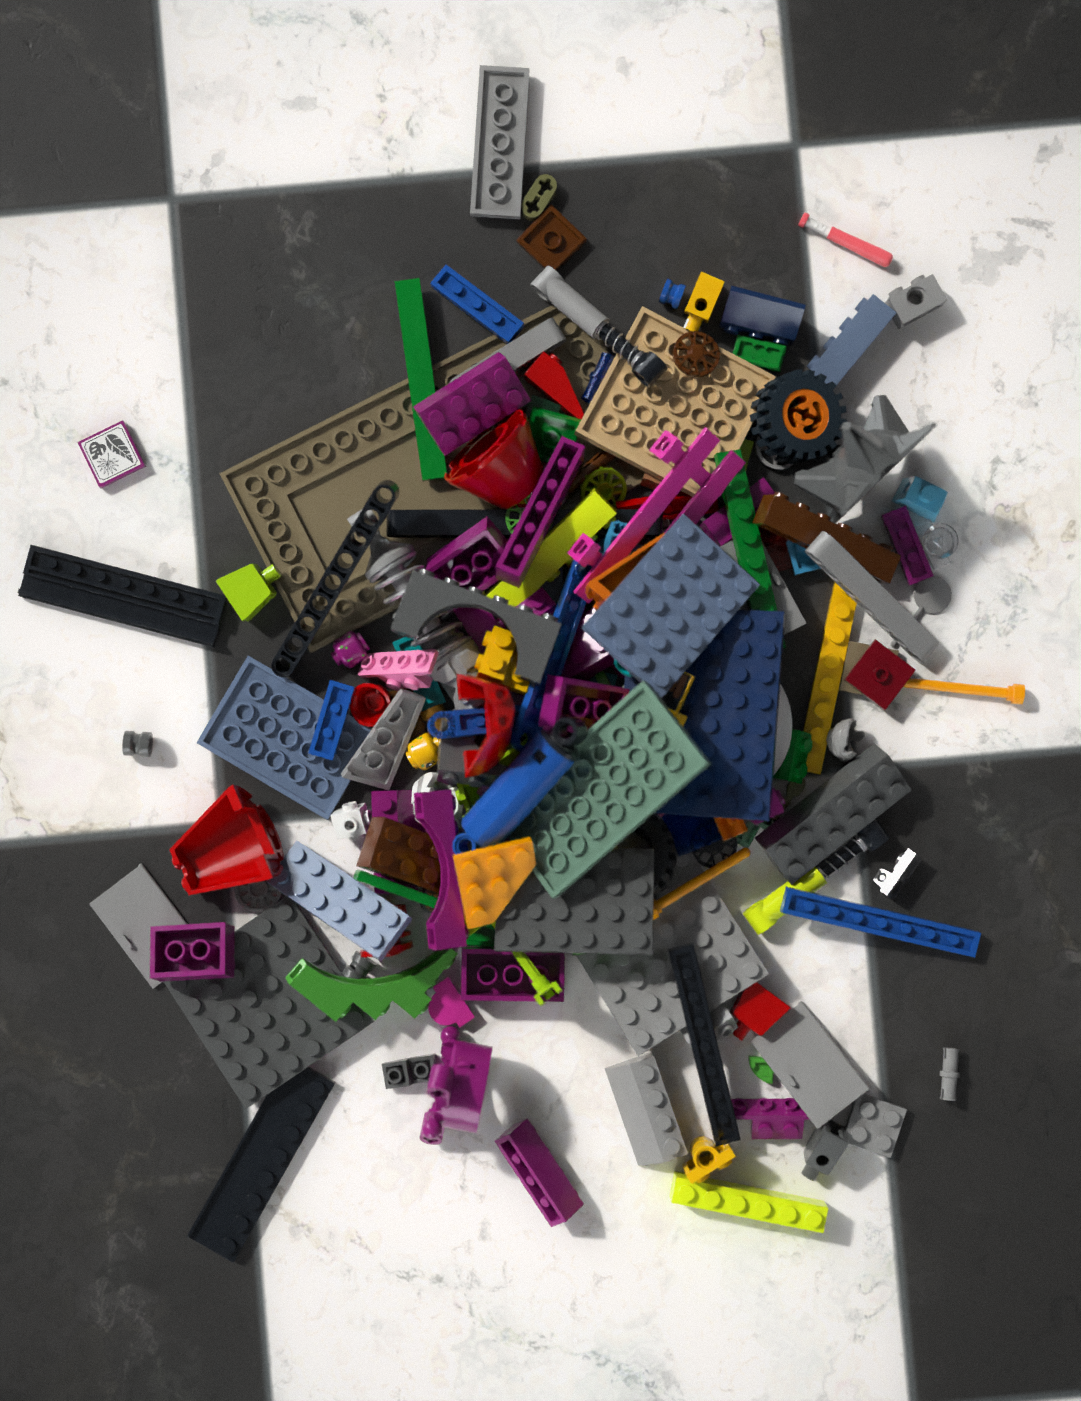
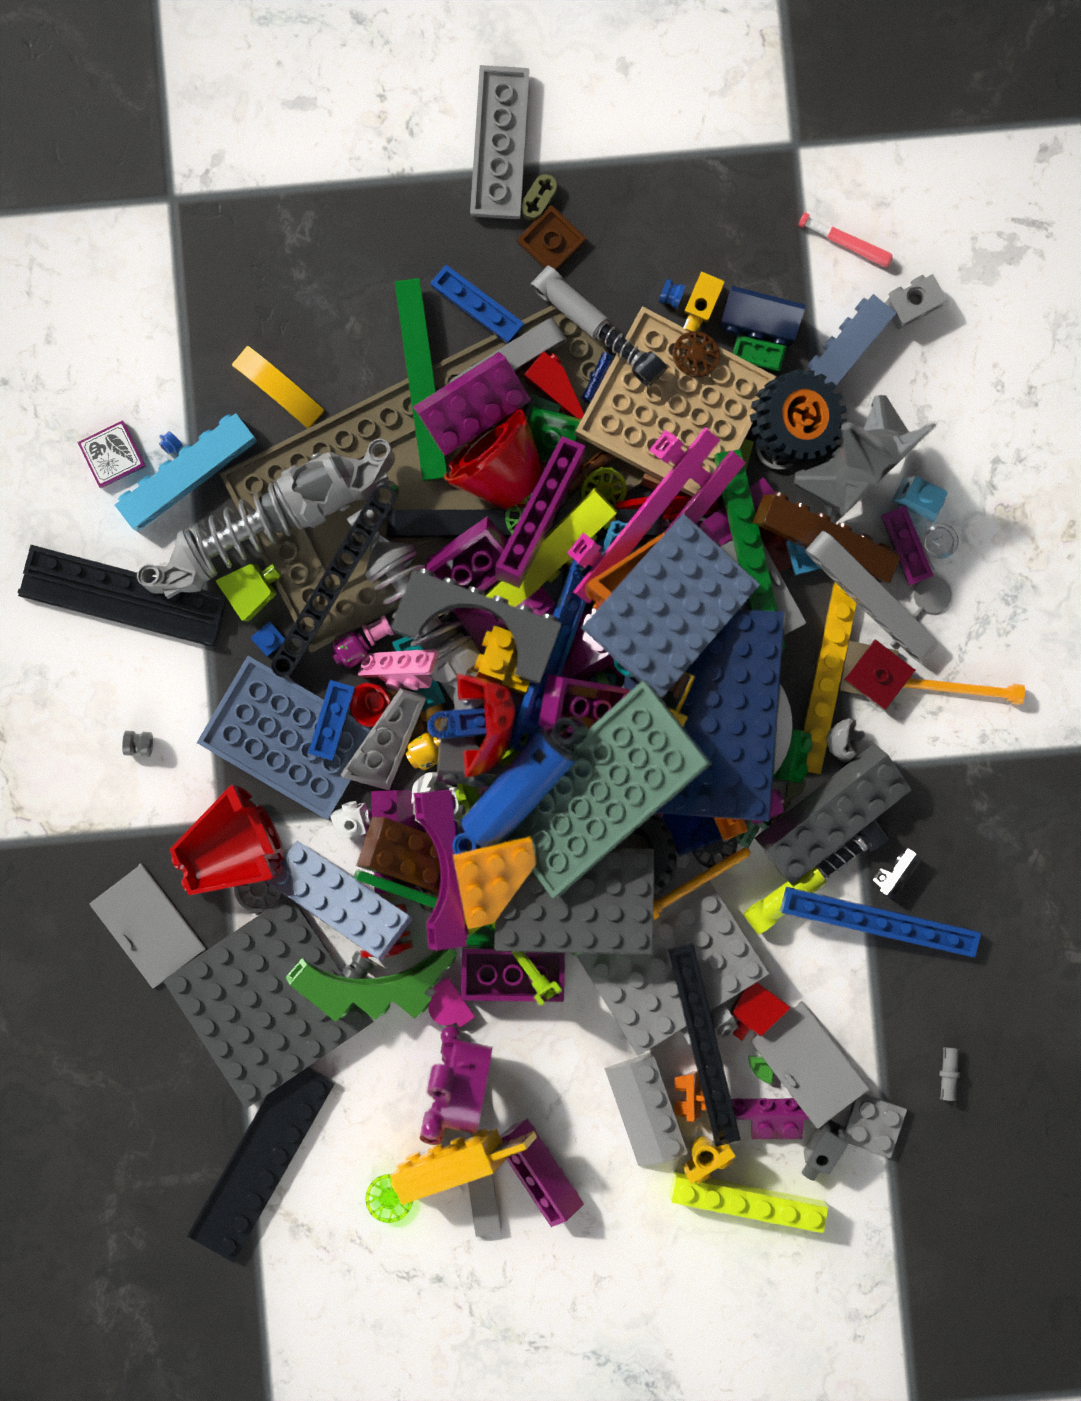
(170, 443): none -> blue plate
(185, 472): none -> medium azure brick
(192, 951): magenta brick -> none
(268, 639): none -> blue plate
(278, 387): none -> yellow slope
(297, 499): none -> piece
(377, 630): none -> bright pink bush
(388, 1199): none -> clear neon green wheel
(408, 1071): dark grey slope -> none
(454, 1164): none -> yellow piece
(484, 1206): none -> light grey tile
(695, 1102): none -> orange hips

